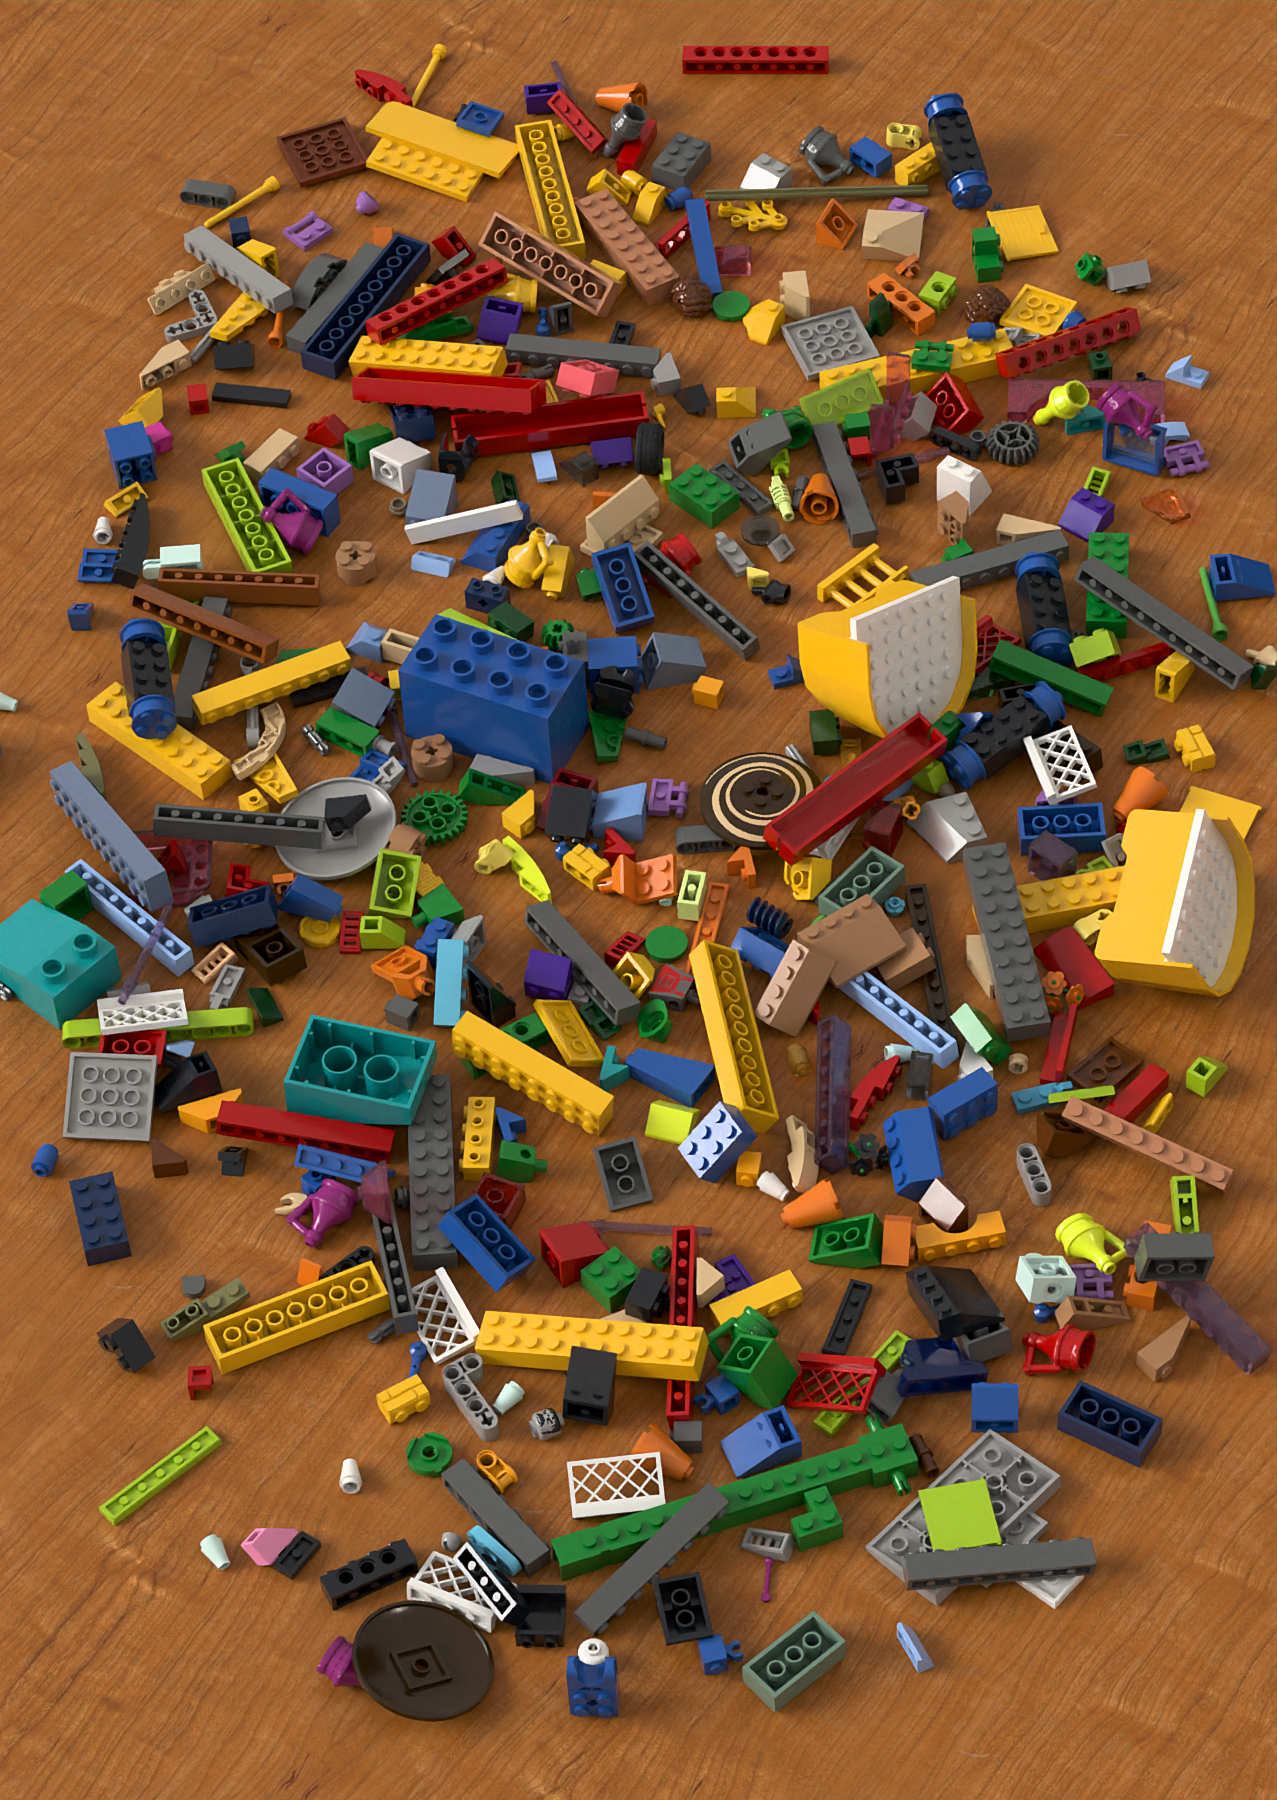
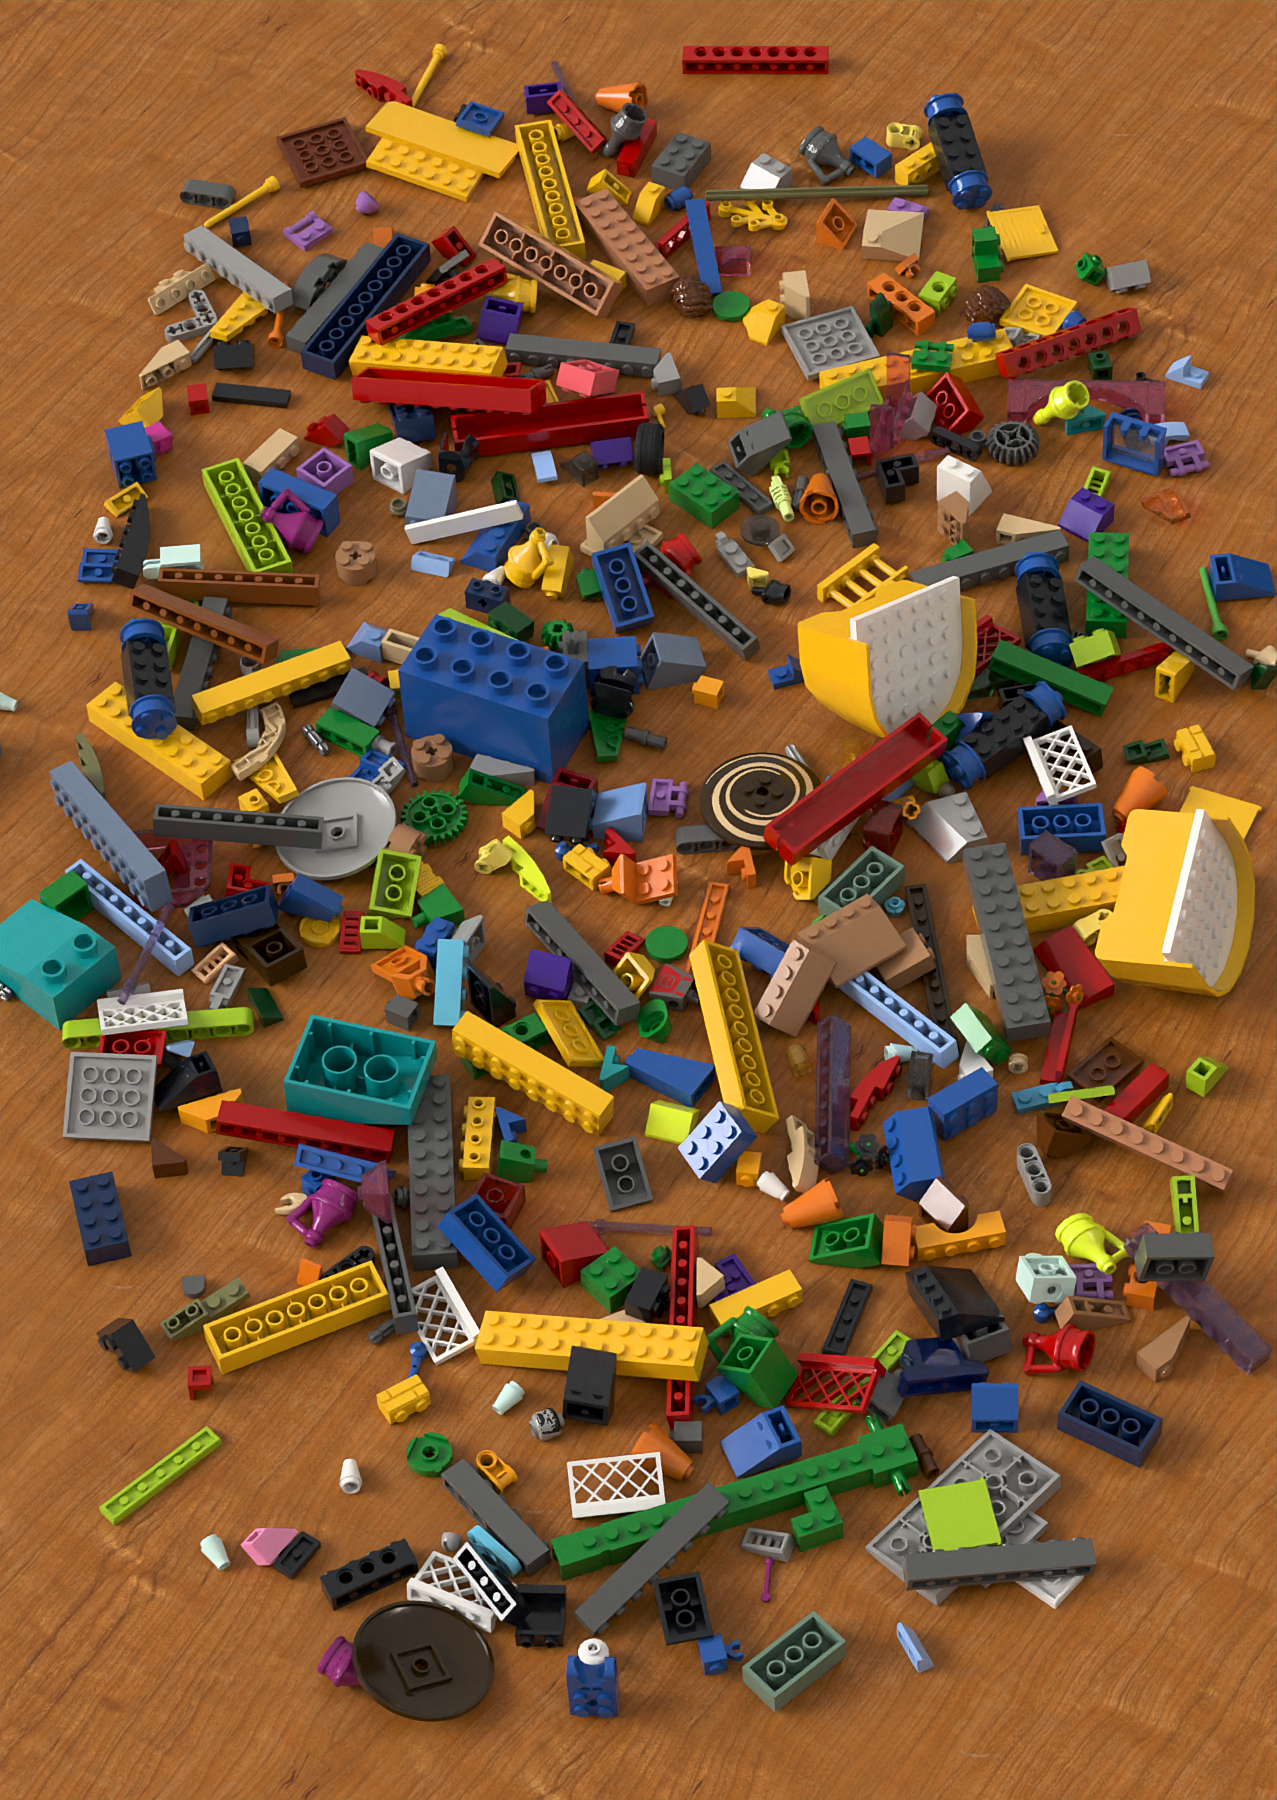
(45, 1160): blue brick -> none
(231, 452): green slope -> none
(262, 255): yellow slope -> none
(346, 811): black slope -> none
(464, 1384): light grey beam -> none
(543, 328): blue piece -> none
(561, 318): dark grey slope -> none
(634, 181): yellow brick -> none
(692, 895): yellowish green brick -> none
(769, 918): dark blue piece -> none
(824, 732): dark green brick -> none
(1121, 407): magenta piece -> none

